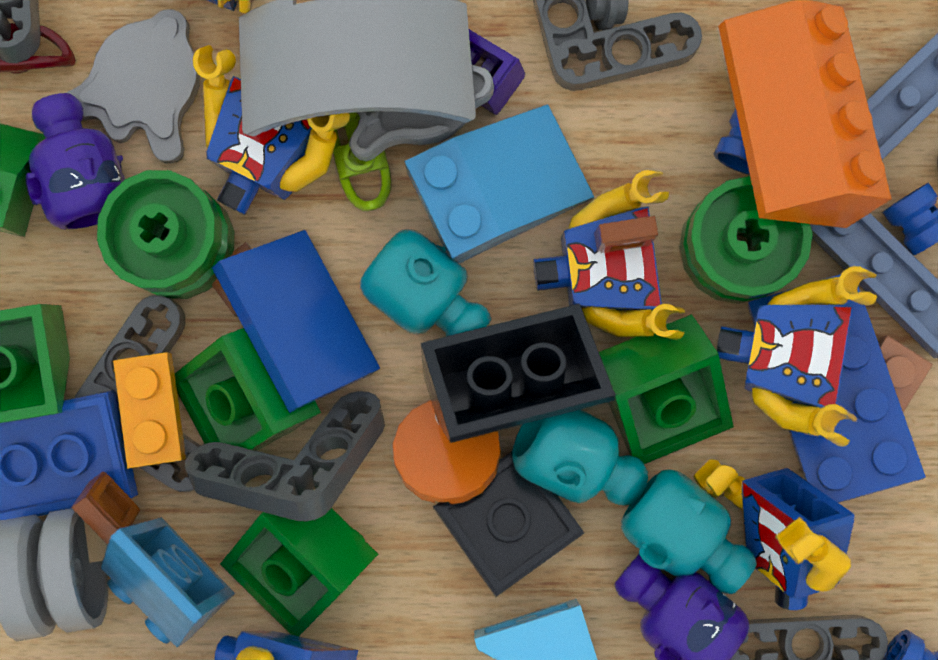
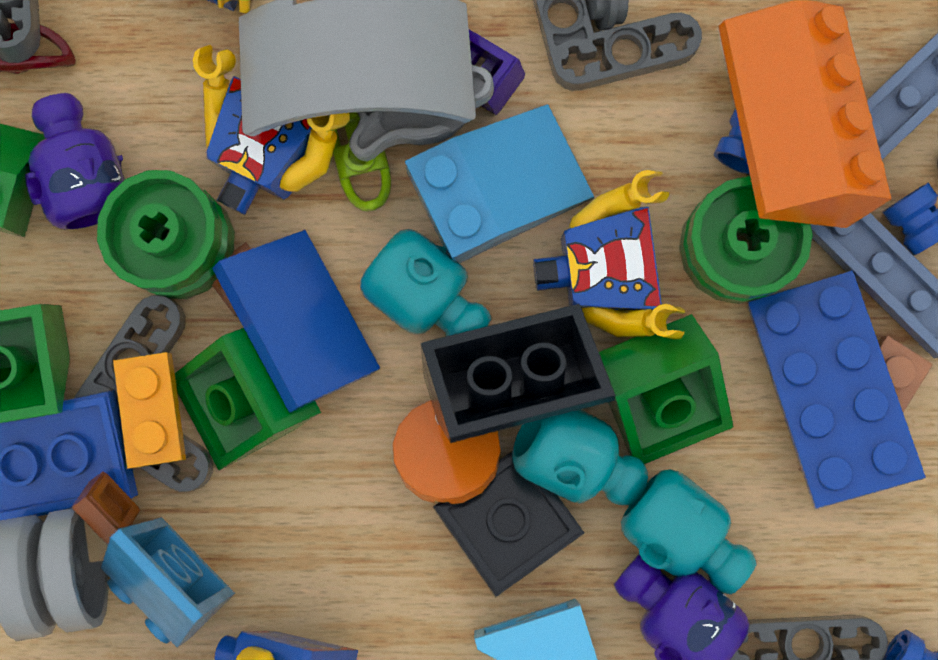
(144, 82): light grey tile -> none
(292, 481): dark grey beam -> none
(298, 565): green slope -> none
(625, 234): dark orange tile -> none
(789, 527): torso -> none
(800, 353): torso -> none

